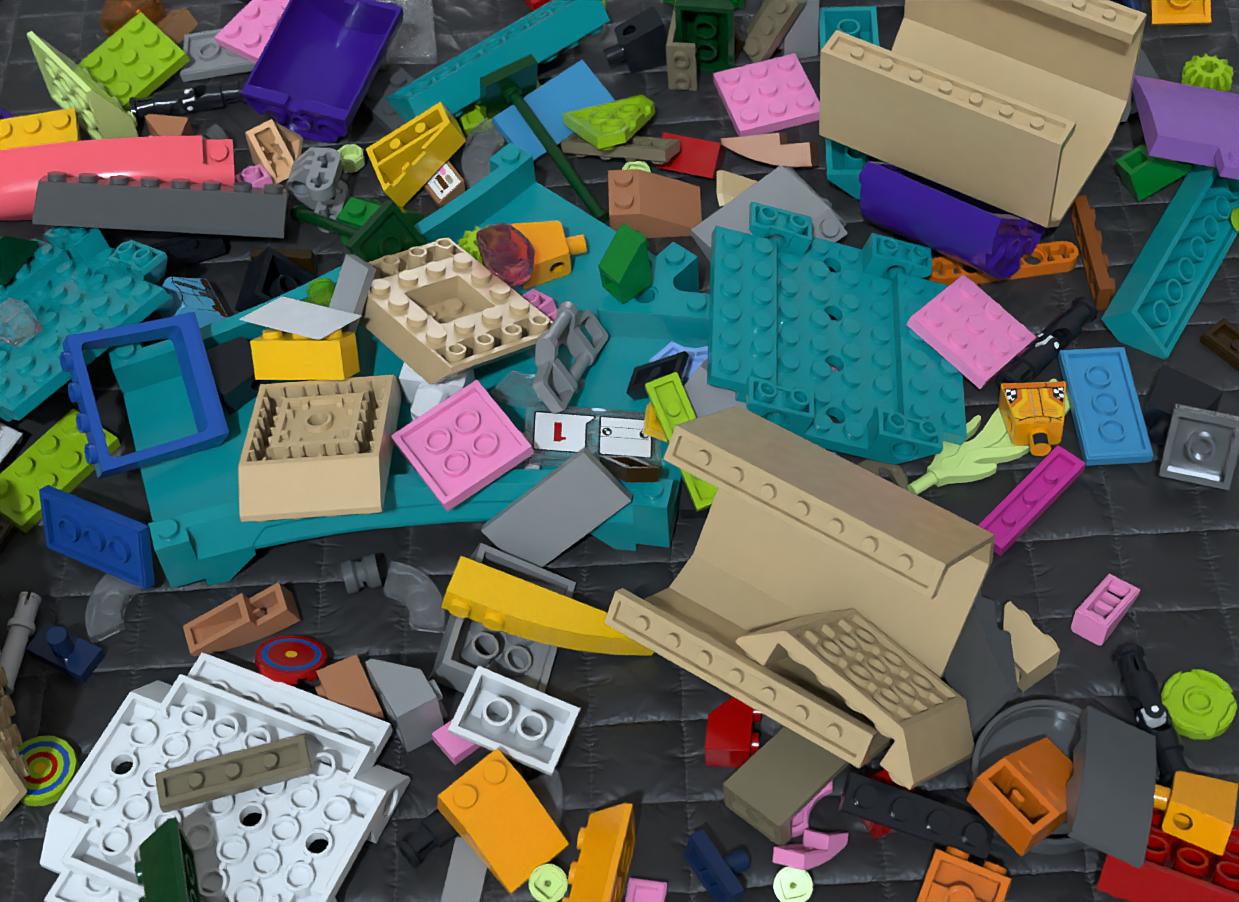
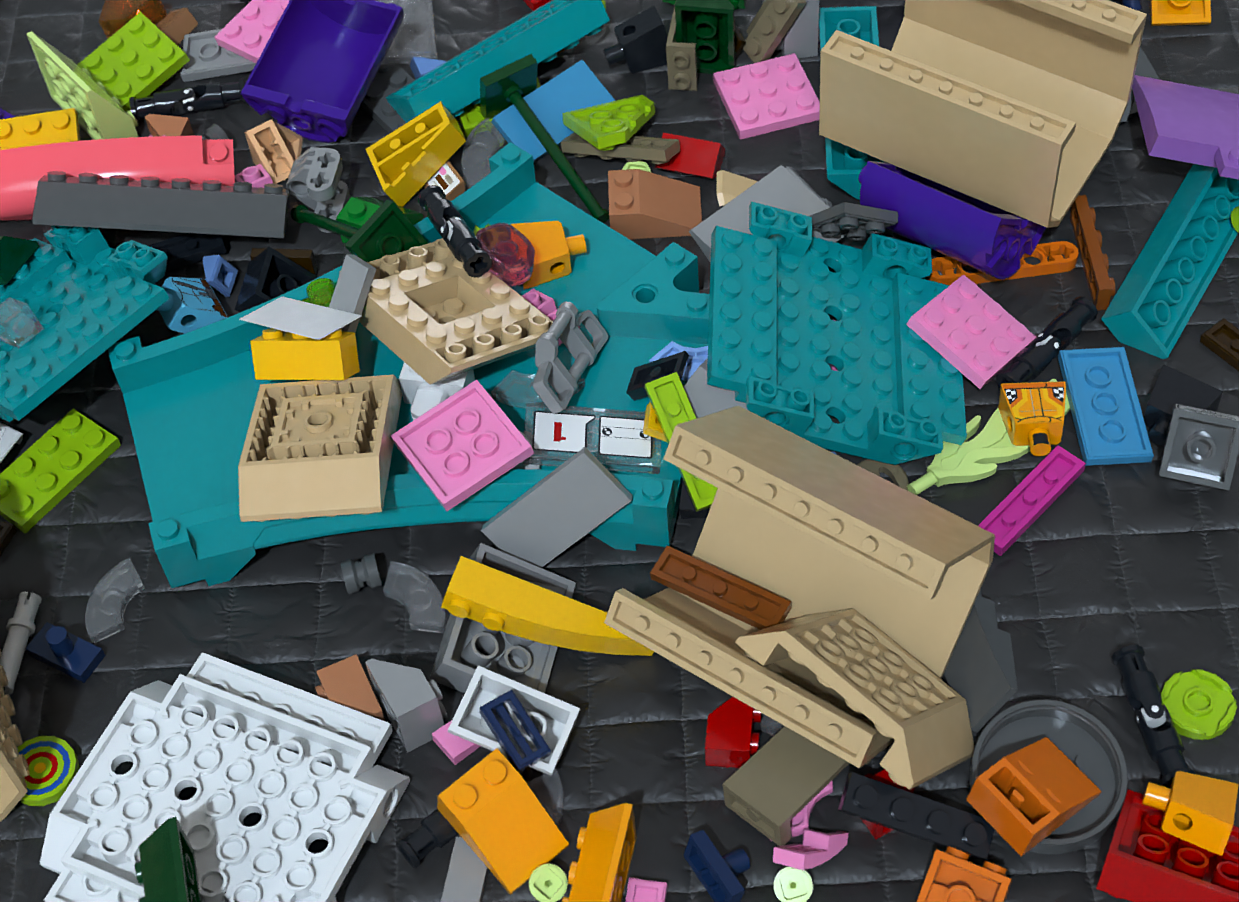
(97, 537): blue tile -> none
(196, 374): blue windscreen -> none
(219, 274): none -> medium blue slope
(233, 773): dark tan plate -> none
(234, 373): black torso -> none
(242, 621): nougat slope -> none
(290, 659): red tile -> none
(352, 157): yellowish green tile -> none
(423, 65): none -> medium blue slope
(454, 231): none -> black piece
(530, 757): none -> dark blue tile
(626, 265): green slope -> none
(630, 469): dark brown tile -> none
(719, 589): none -> dark orange plate
(774, 149): nougat slope -> none
(853, 220): none -> dark grey tile
(1033, 651): tan slope -> none
(1094, 625): bright pink slope -> none
(1112, 787): dark grey slope -> none
(1148, 174): green slope -> none
(1208, 73): lime gear -> none

